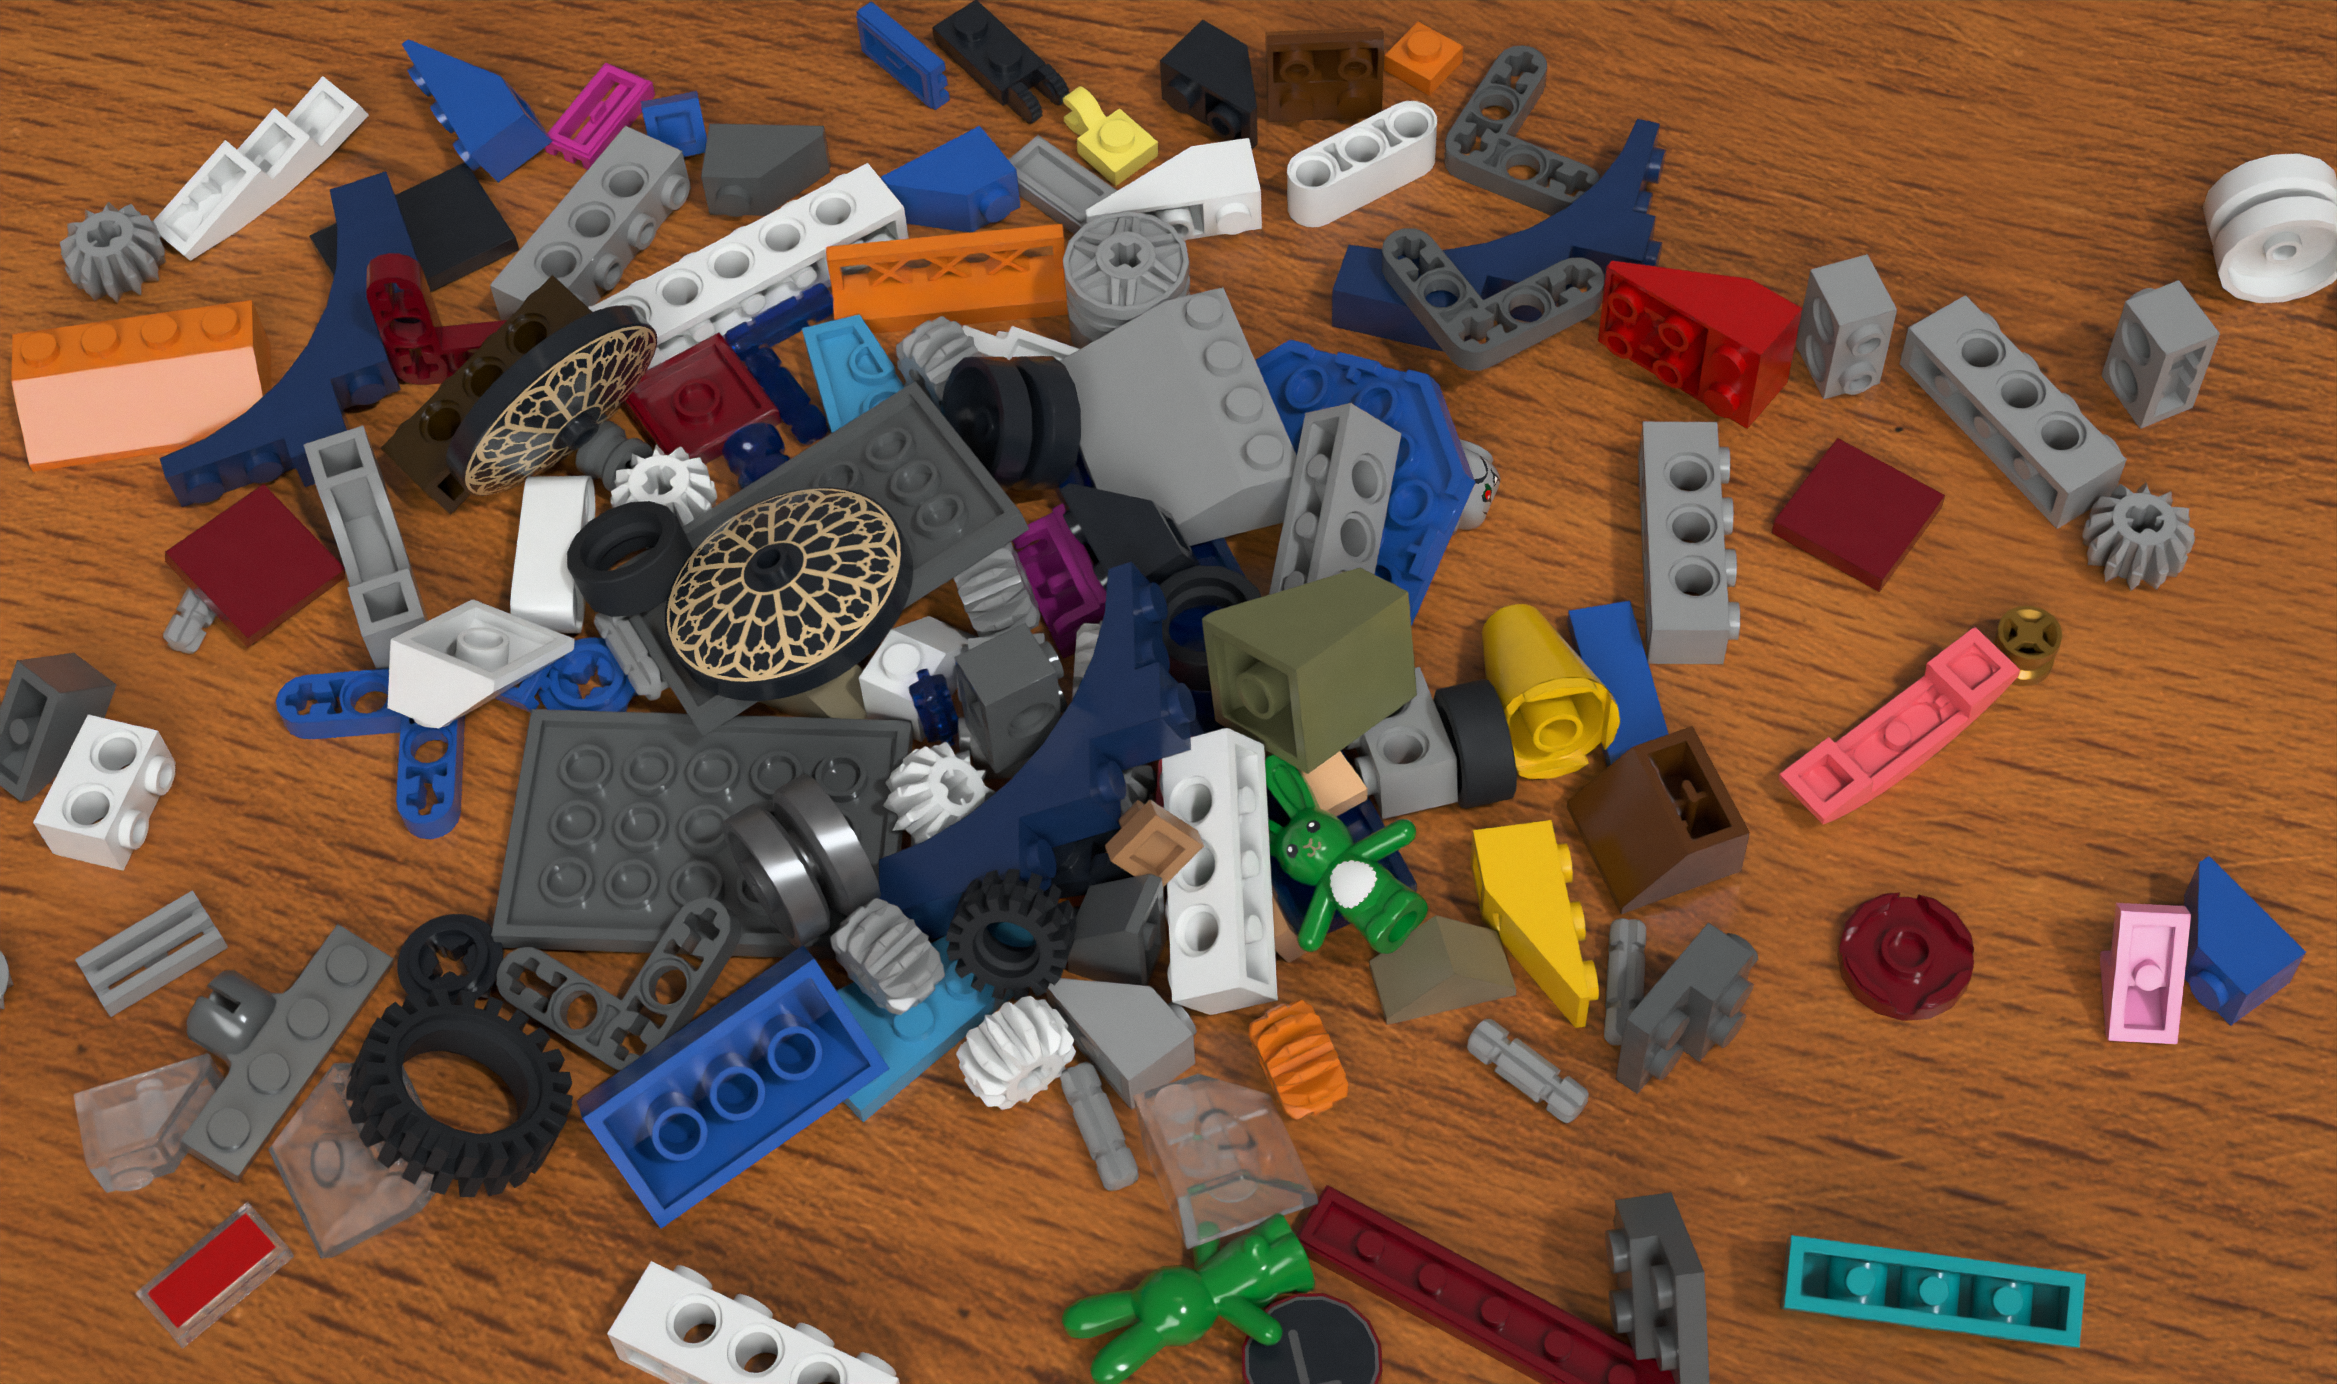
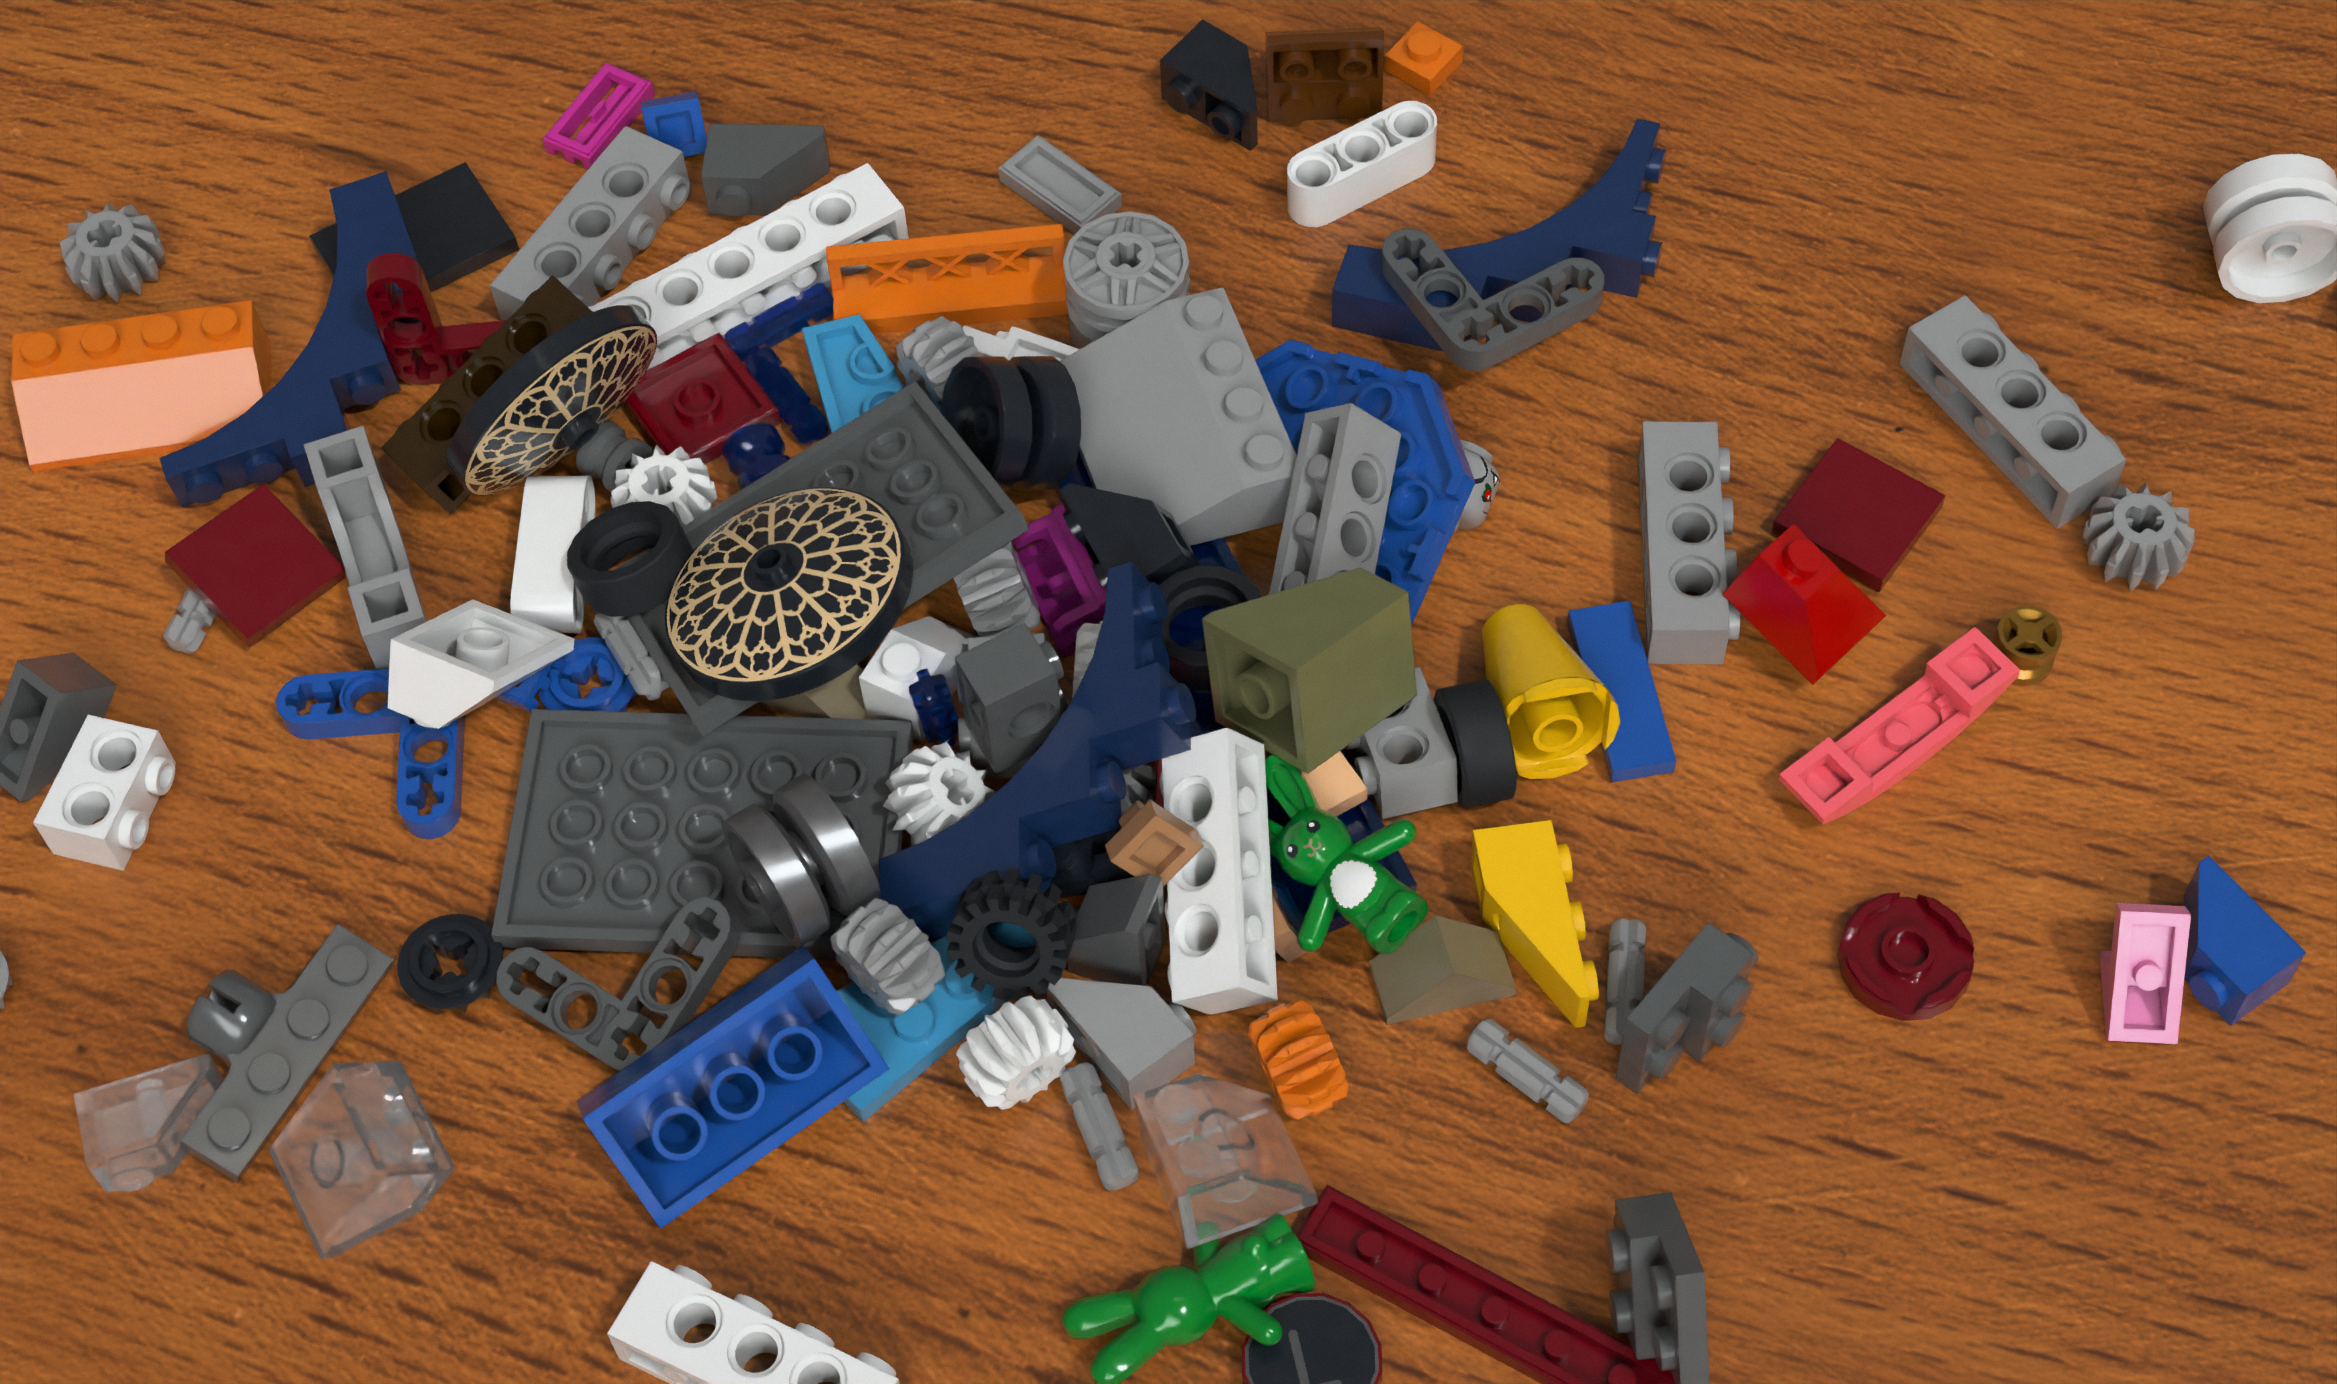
(147, 946): light grey tile -> none
(214, 1275): tile -> none
(248, 180): white slope -> none
(434, 1146): black tyre -> none
(485, 112): blue slope -> none
(902, 56): blue tile -> none
(957, 184): blue slope -> none
(999, 60): black hinge -> none
(1111, 143): light yellow plate -> none
(1197, 192): white slope -> none
(1502, 149): dark grey beam -> none
(1660, 821): reddish brown slope -> none
(1702, 334): red slope -> none
(1803, 604): none -> red slope
(1845, 326): light grey brick -> none
(1933, 1291): teal brick -> none
(2159, 353): light grey brick -> none

